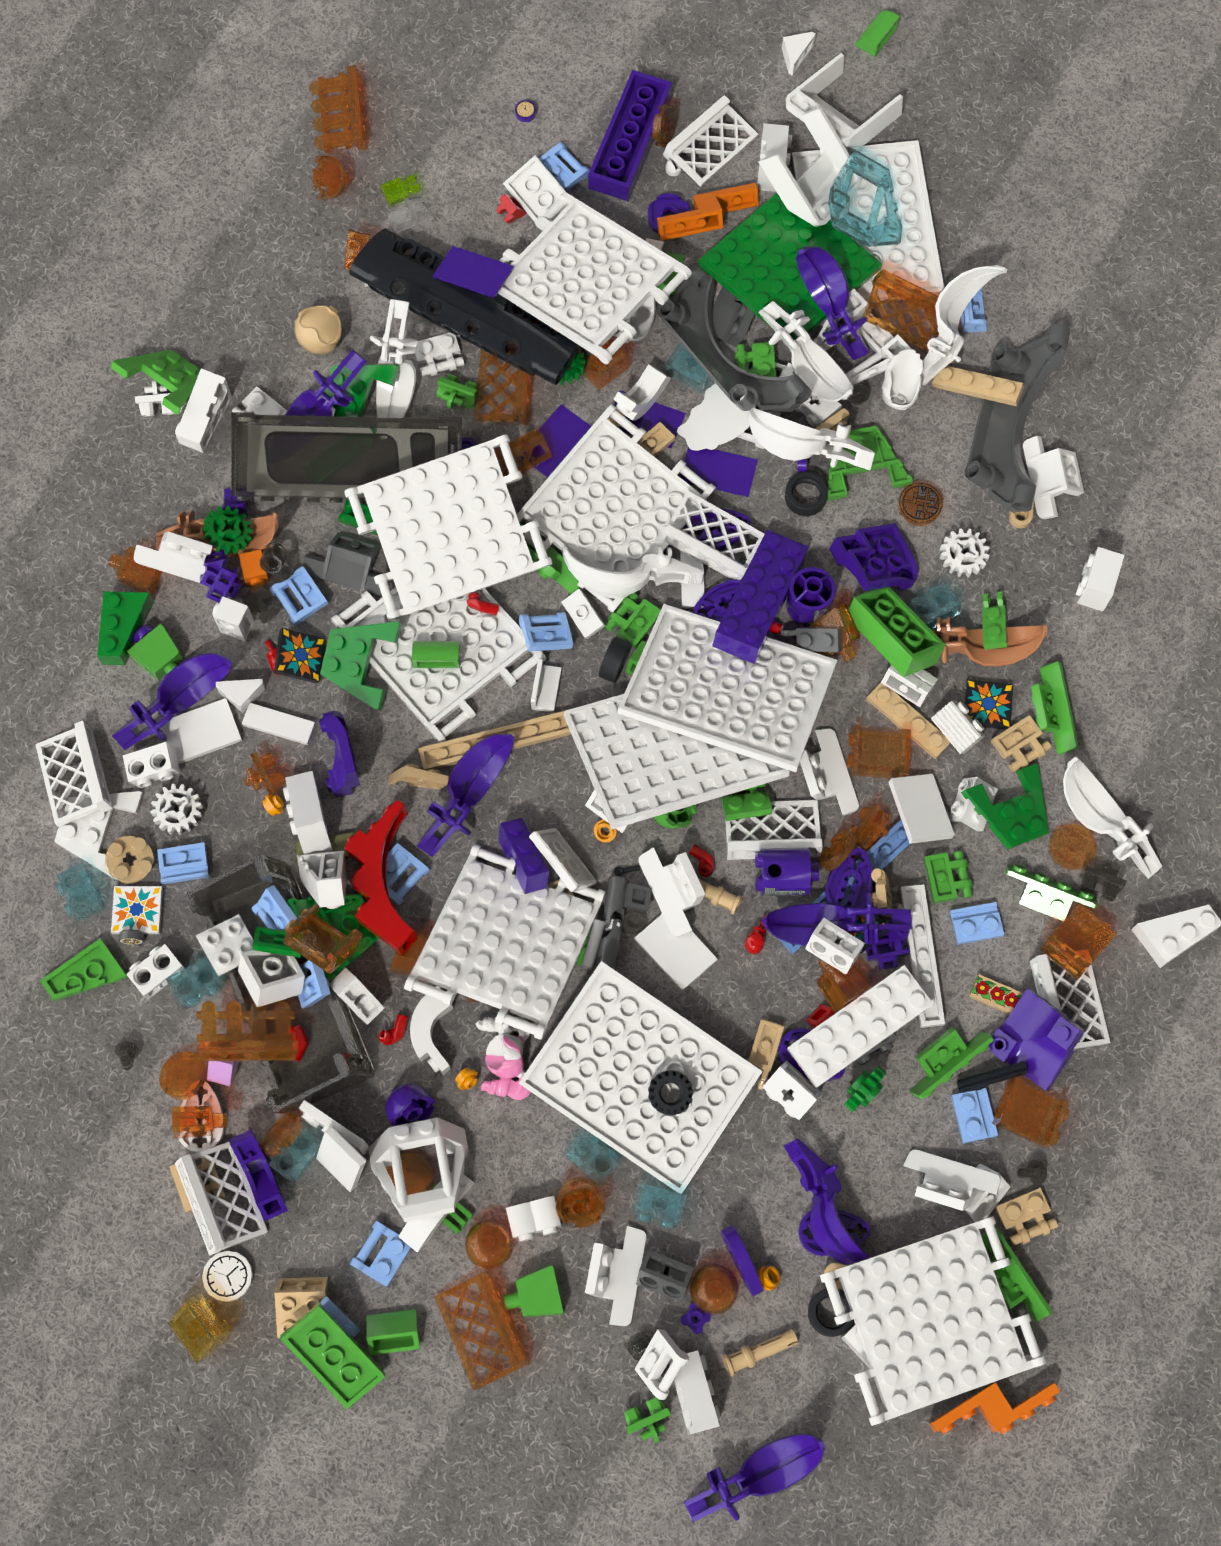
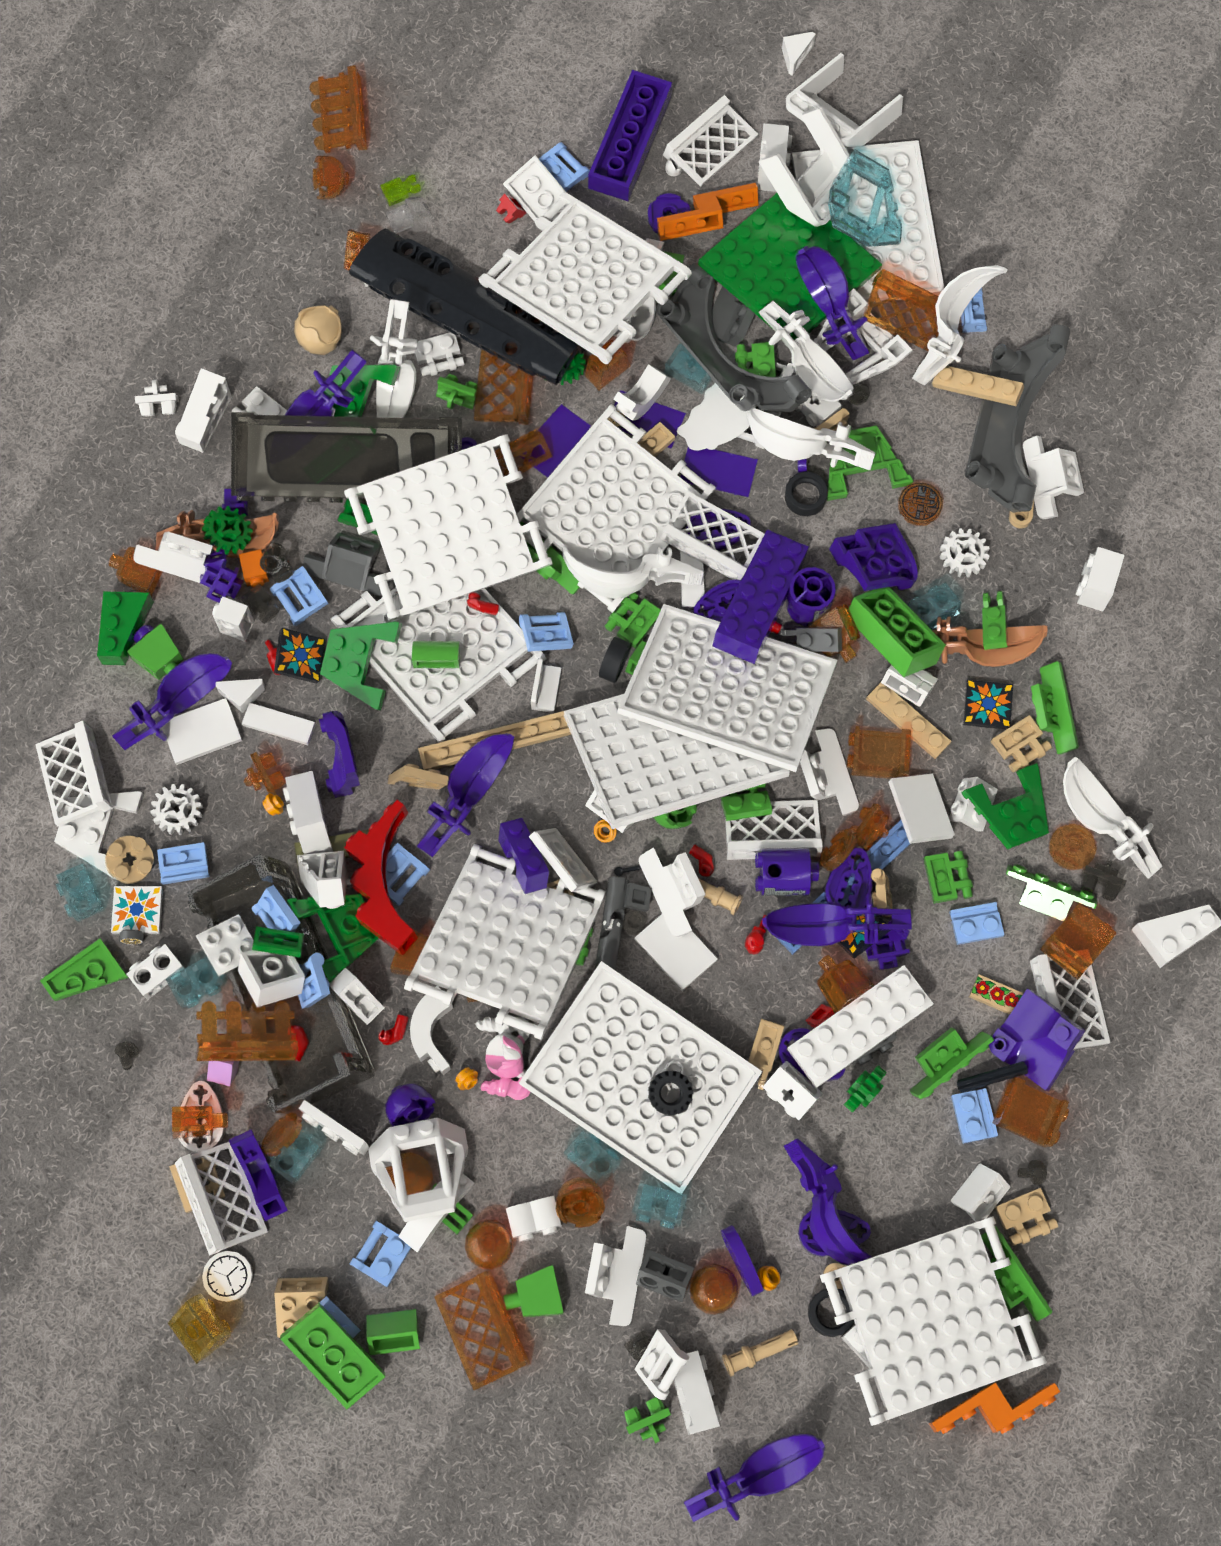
(151, 759): white brick -> none
(168, 370): bright green wing -> none
(182, 1075): clear orange tile -> none
(320, 940): clear orange panel -> none
(340, 1158): white tile -> none
(473, 271): dark purple window -> none
(525, 111): tile -> none
(583, 613): white plate -> none
(593, 943): light grey piece -> none
(664, 125): clear orange tile -> none
(696, 1326): dark purple plate -> none
(834, 946): white brick -> none
(878, 32): bright green brick -> none
(902, 380): white hair -> none
(922, 953): white plate -> none
(950, 1181): white plate -> none
(958, 726): white brick -> none

